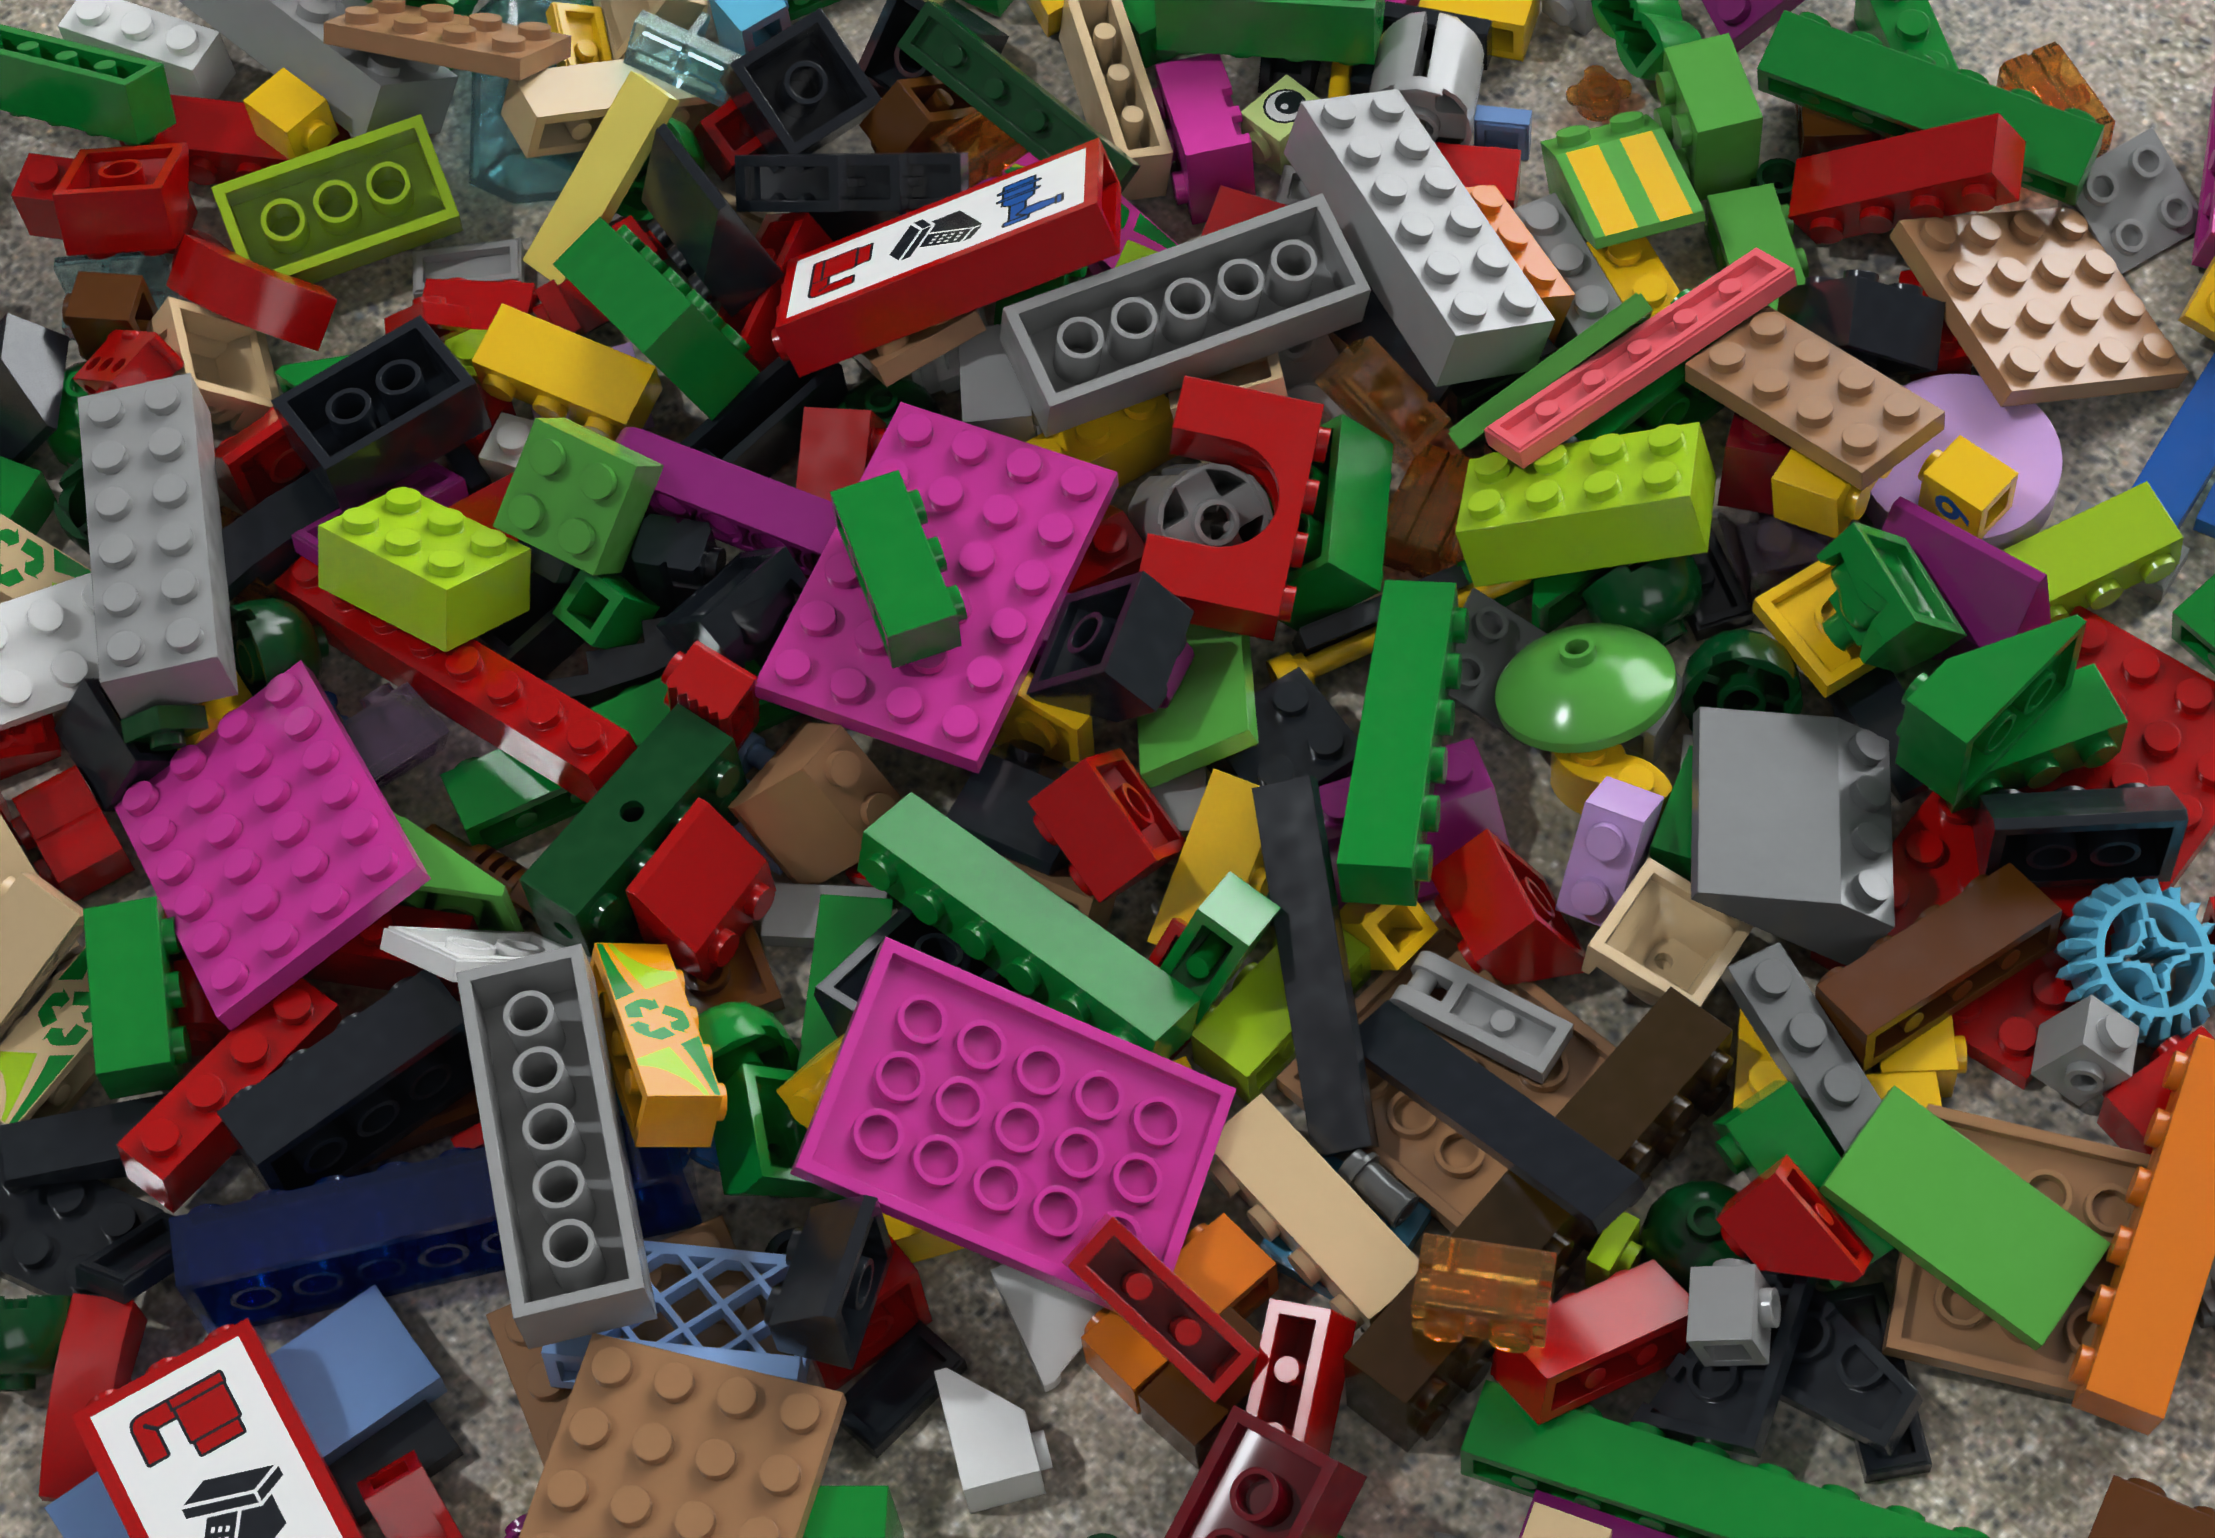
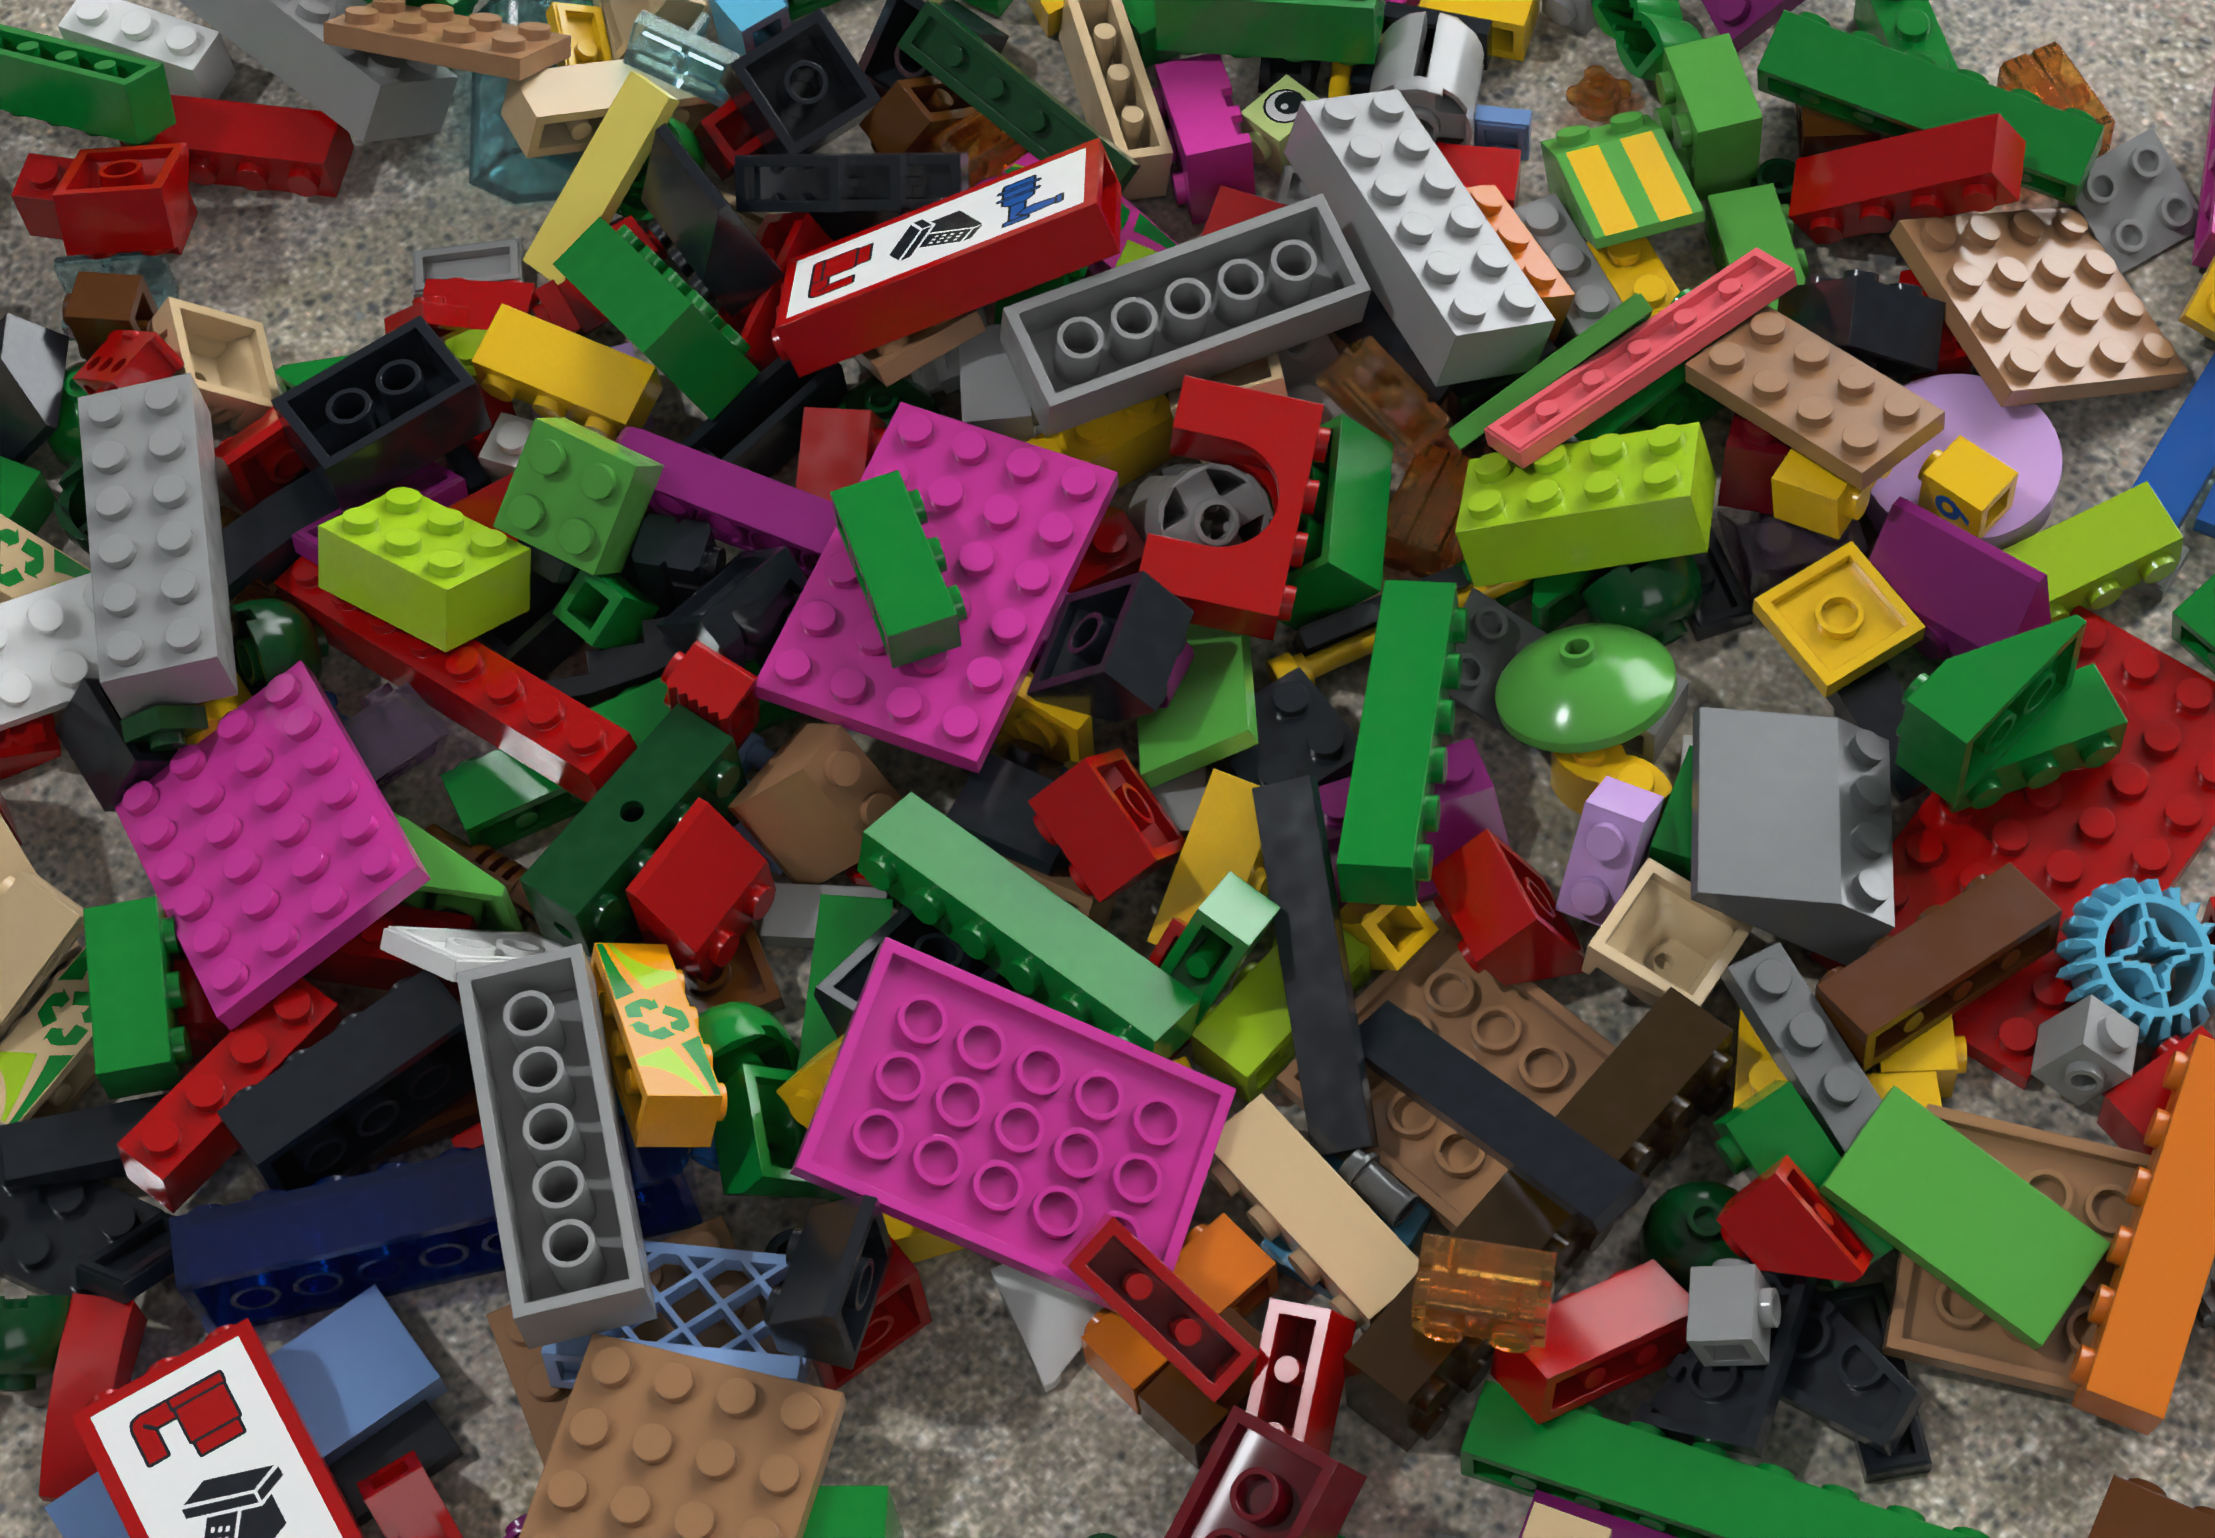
(71, 835): red brick -> none
(249, 292): red arch -> none
(290, 115): yellow brick -> none
(341, 204): lime brick -> none
(898, 1389): black tile -> none
(991, 1444): white slope -> none
(1484, 1016): light grey plate -> none
(1614, 1250): lime plate -> none
(1741, 673): dark green cylinder -> none
(1885, 601): green brick -> none
(2081, 834): black slope -> none

